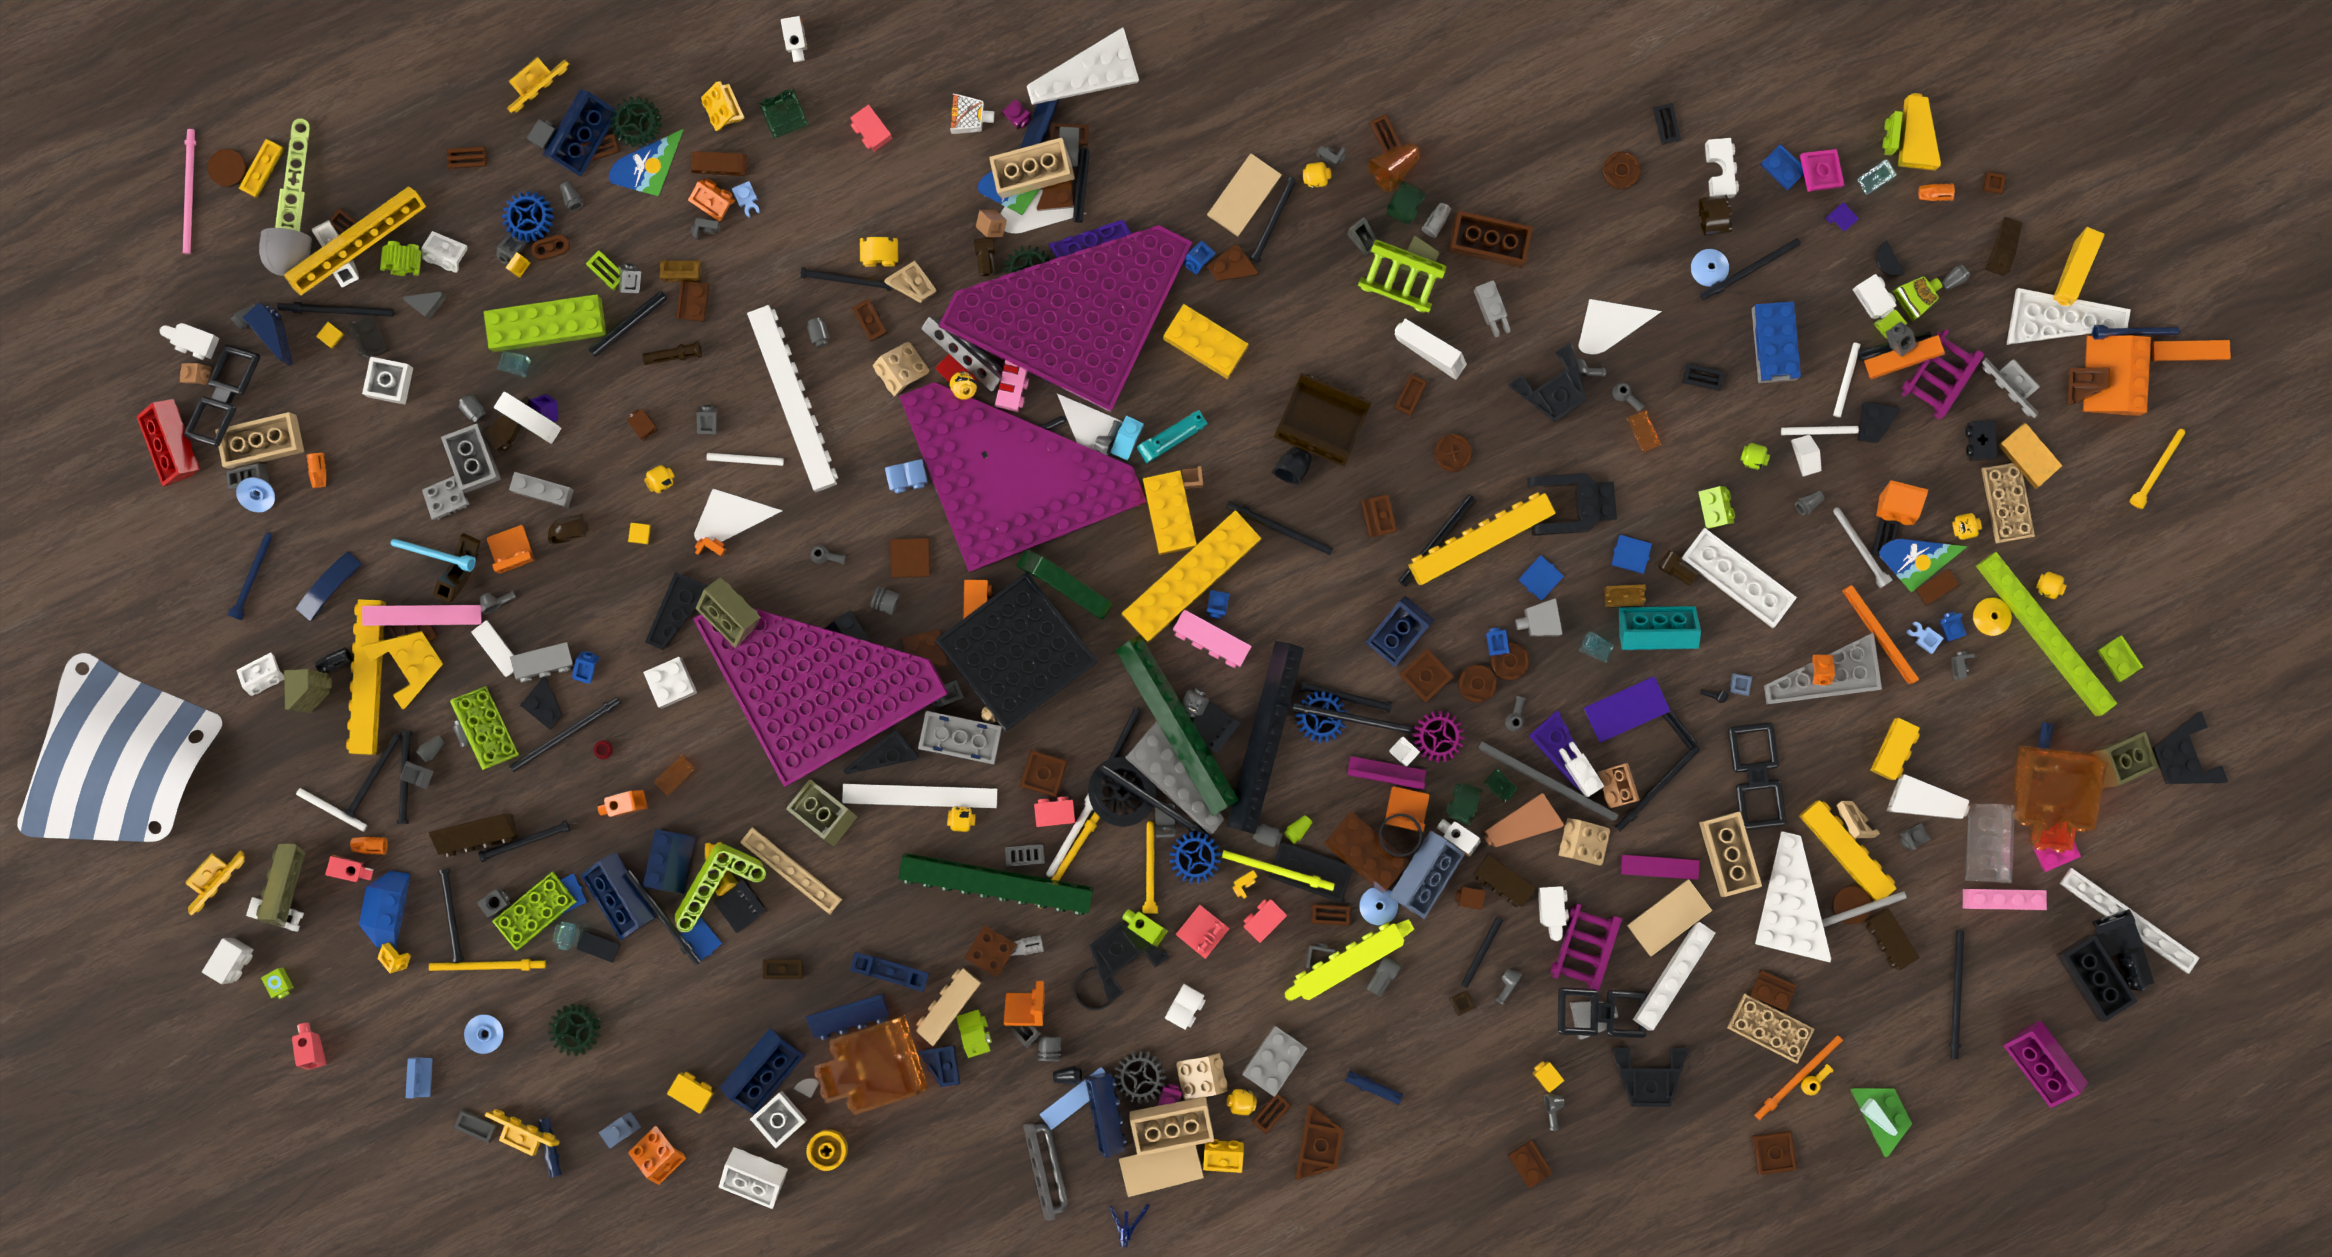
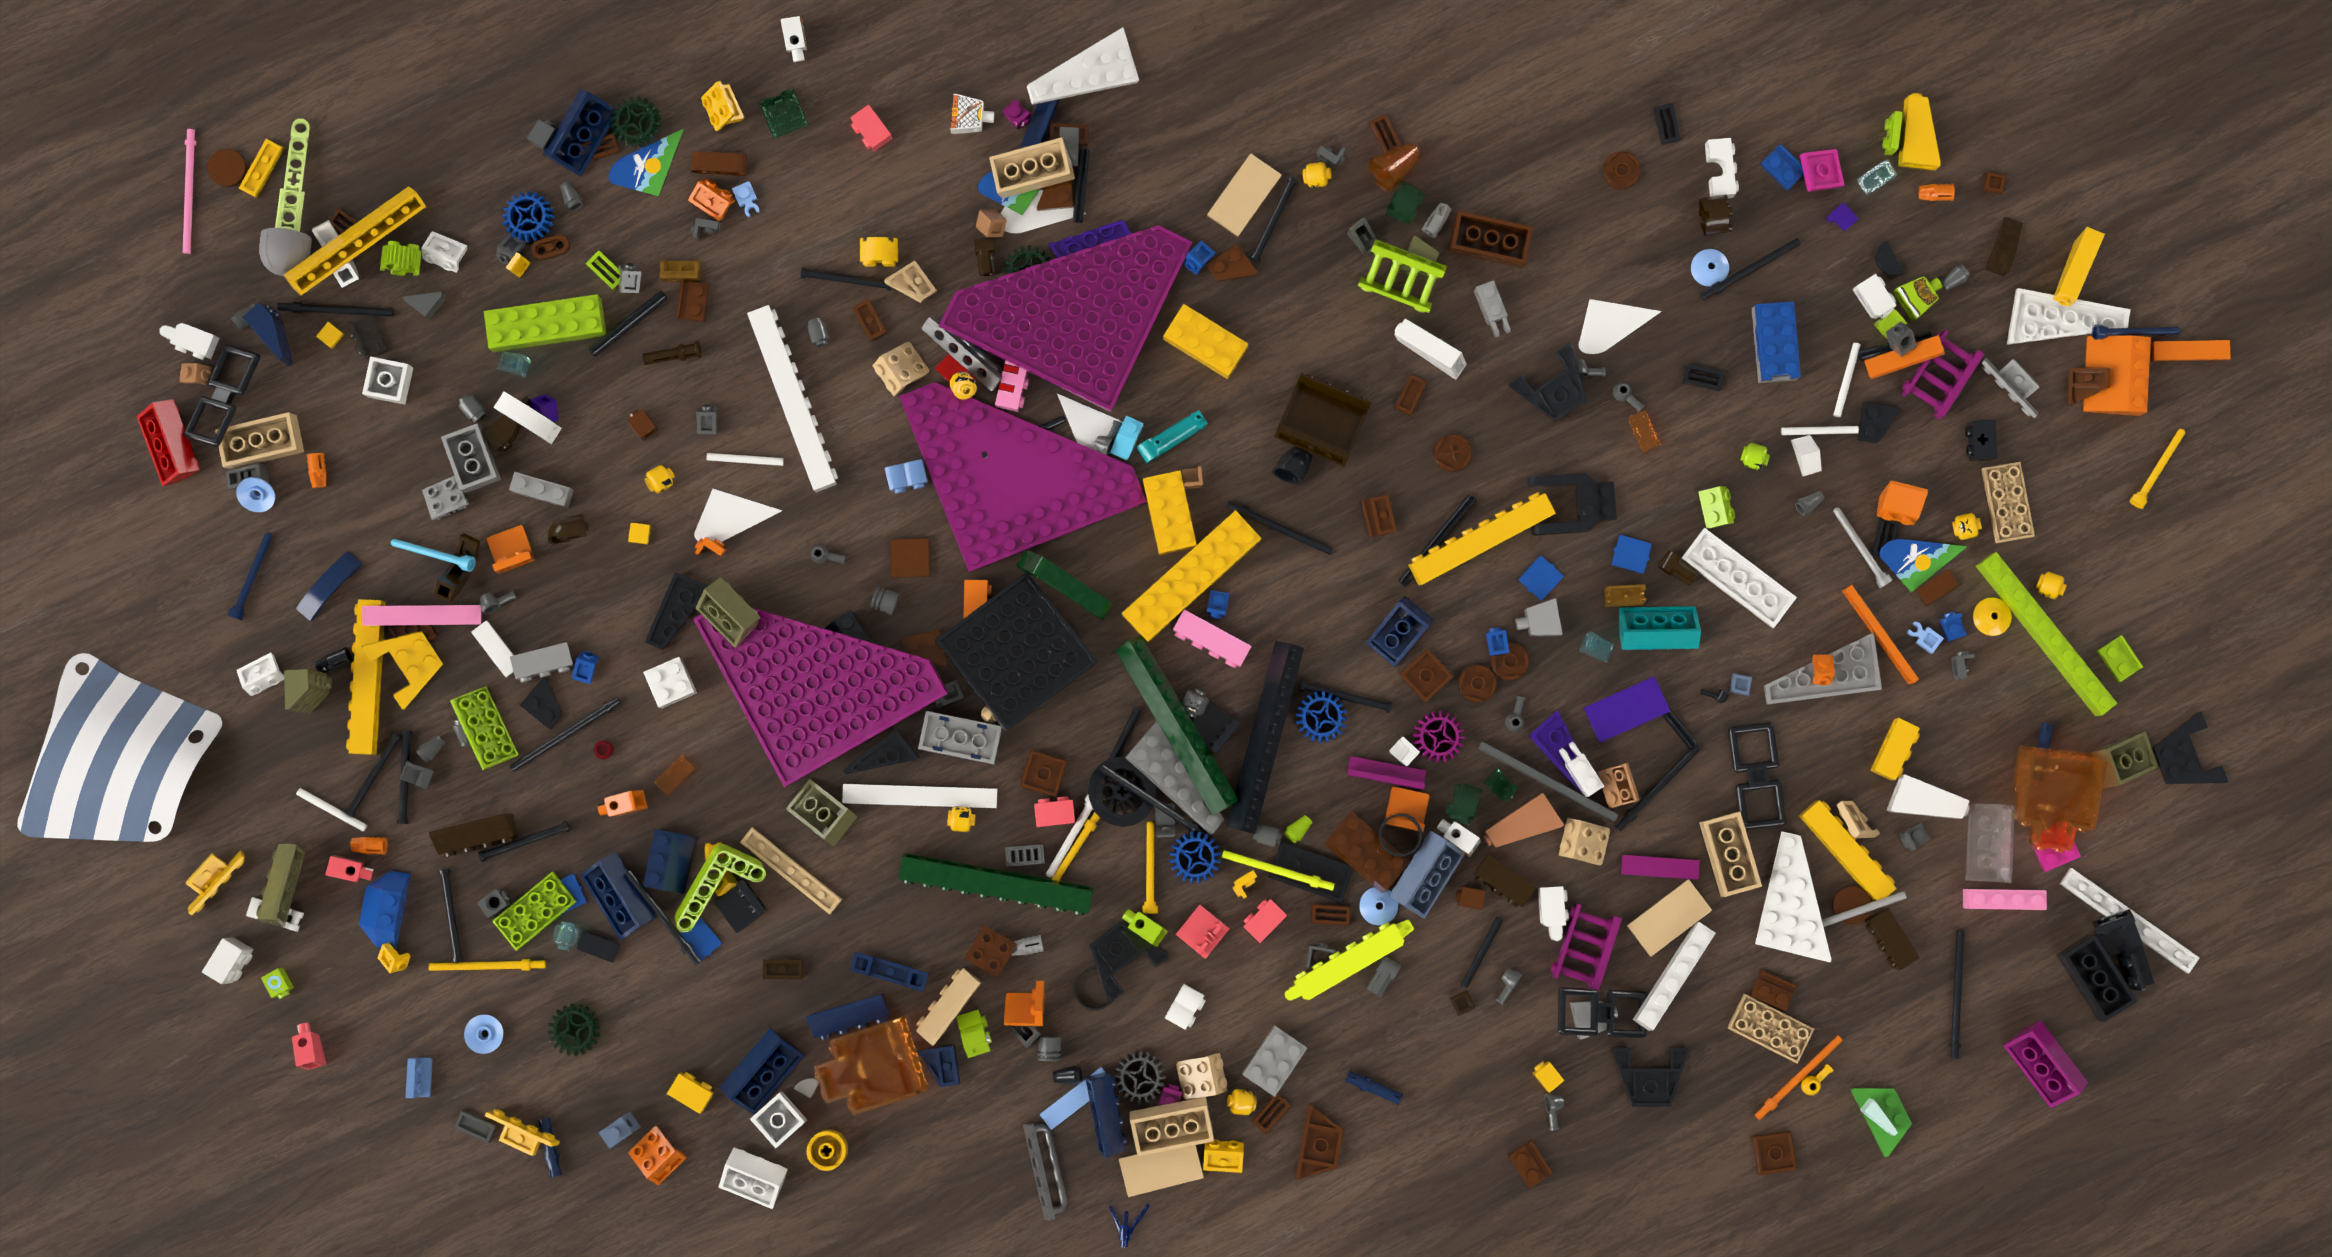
(450, 158): reddish brown tile -> none
(531, 79): yellow bracket -> none
(1305, 709): black bar -> none
(2030, 455): tile -> none

